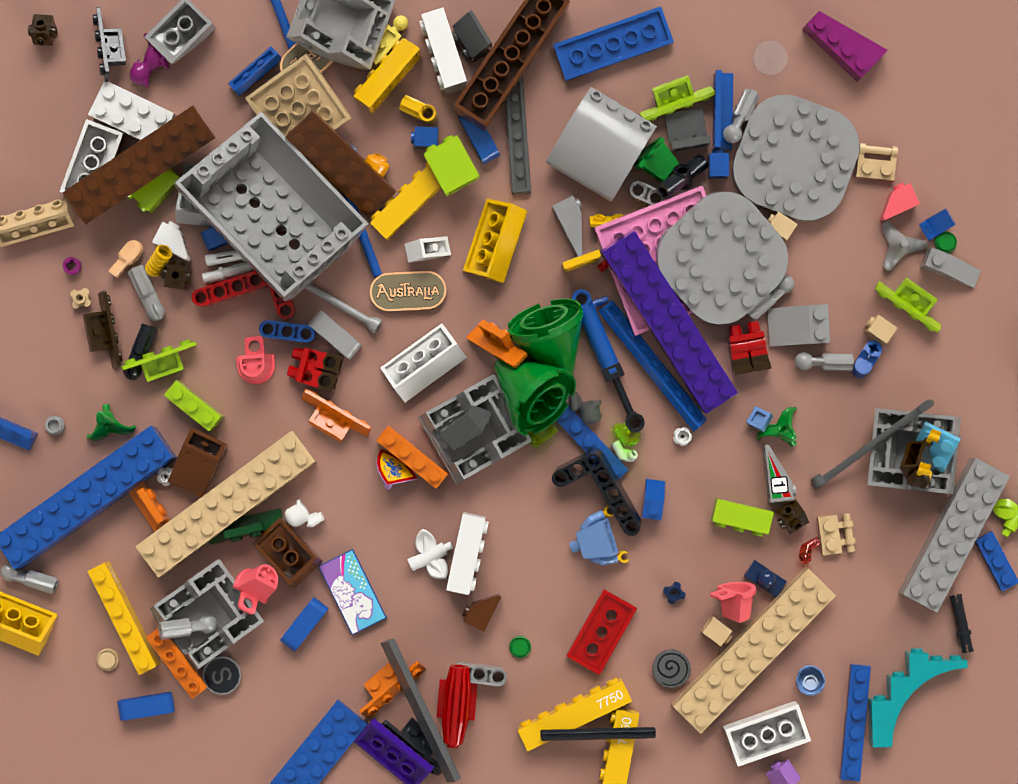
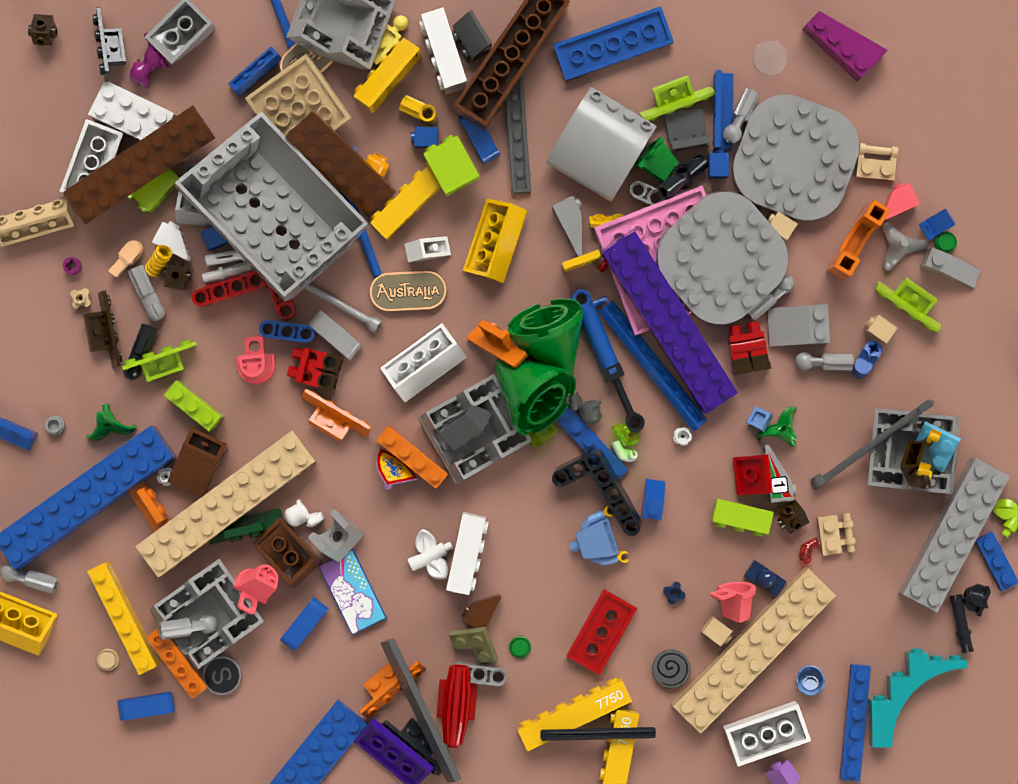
(329, 541): none -> light grey piece
(475, 639): none -> olive plate
(752, 474): none -> red plate
(846, 258): none -> orange arch
(976, 598): none -> black piece

